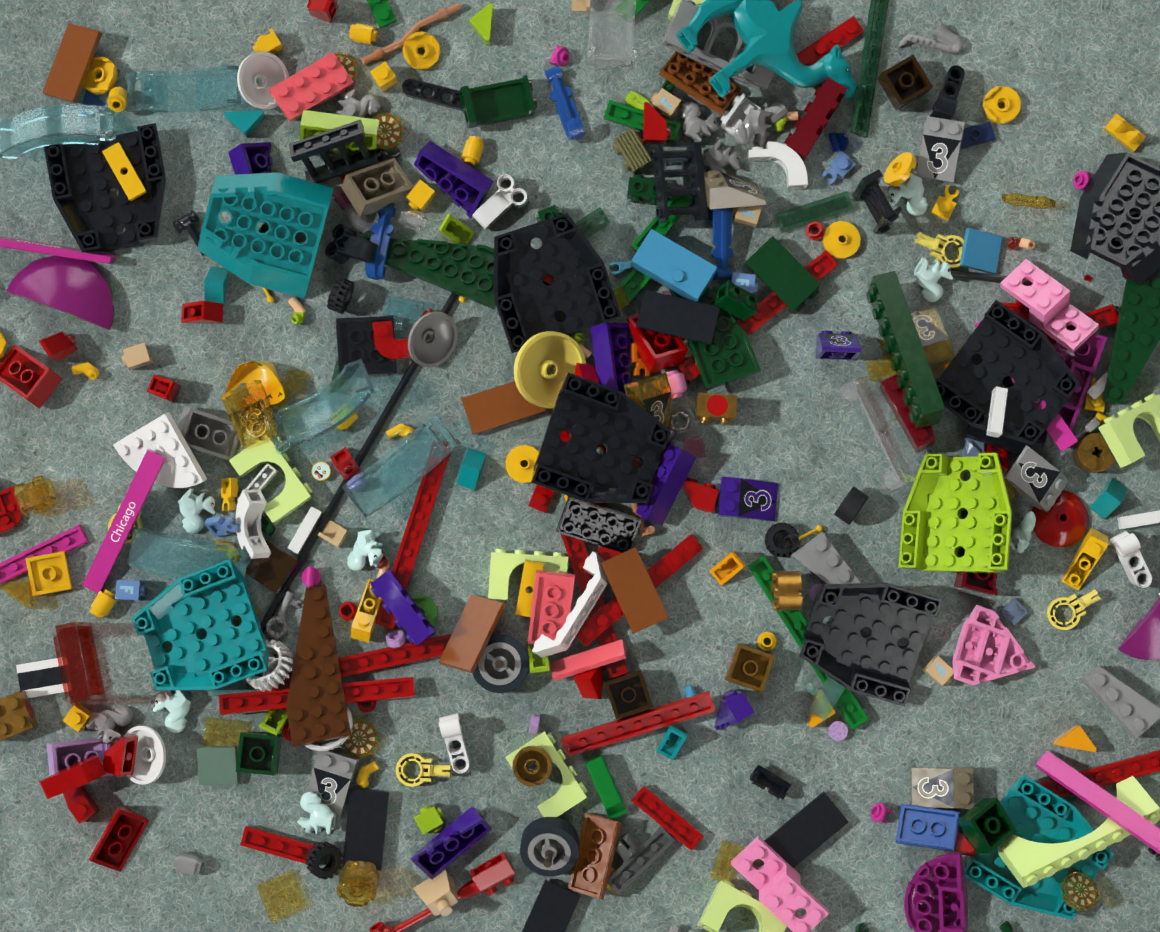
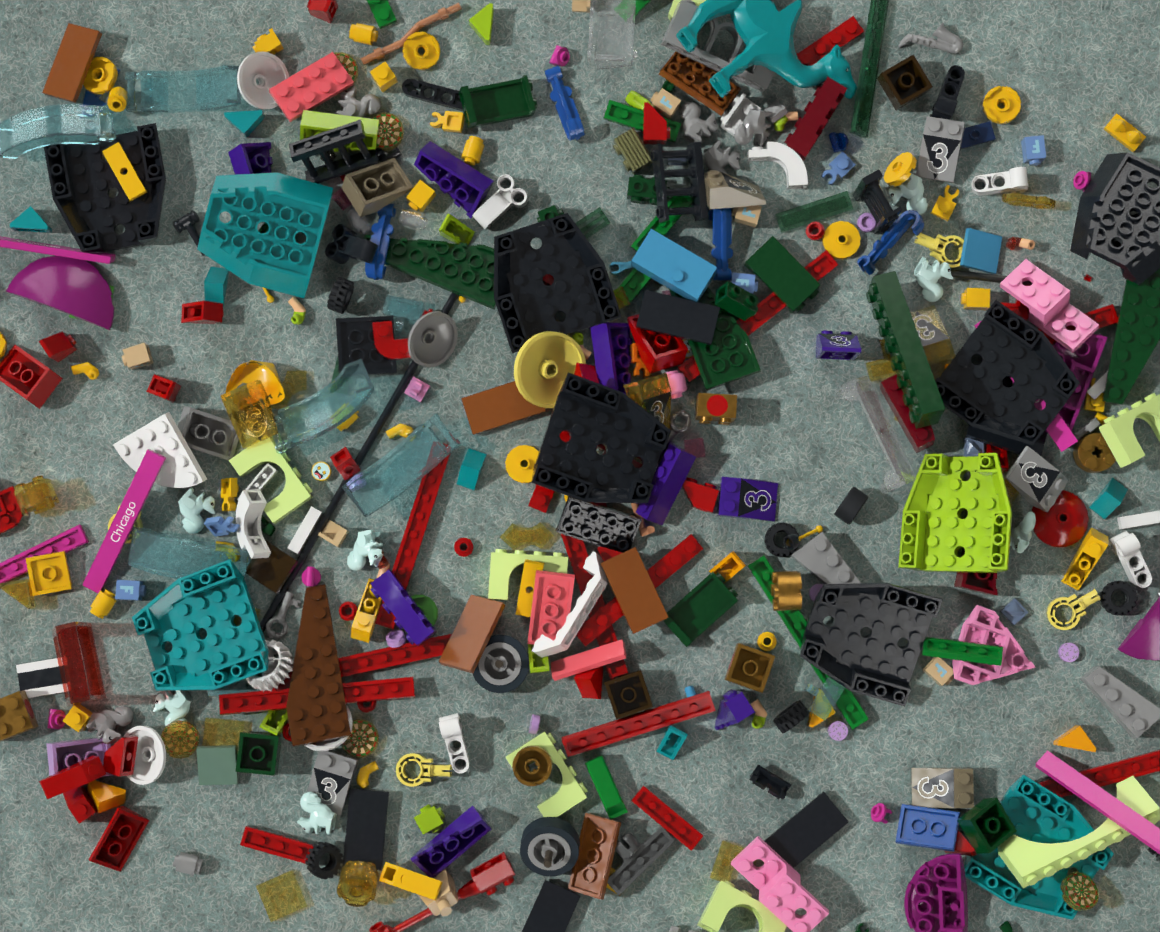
(30, 222): none -> teal slope
(55, 719): none -> dark pink plate
(105, 795): none -> light orange slope
(180, 739): none -> clear yellow tile
(410, 881): none -> yellow slope
(417, 389): none -> bright pink tile
(450, 121): none -> yellow plate
(468, 551): none -> red plate
(518, 536): none -> clear yellow tile
(700, 608): none -> dark green panel
(760, 714): none -> arm
(791, 716): none -> black tyre
(866, 222): none -> lavender tile
(890, 238): none -> blue piece
(962, 651): none -> green plate
(976, 299): none -> yellow brick
(997, 412): white piece -> none
(1014, 179): none -> white piece
(1033, 150): none -> medium blue brick
(1068, 652): none -> lavender tile
(1130, 601): none -> black tyre

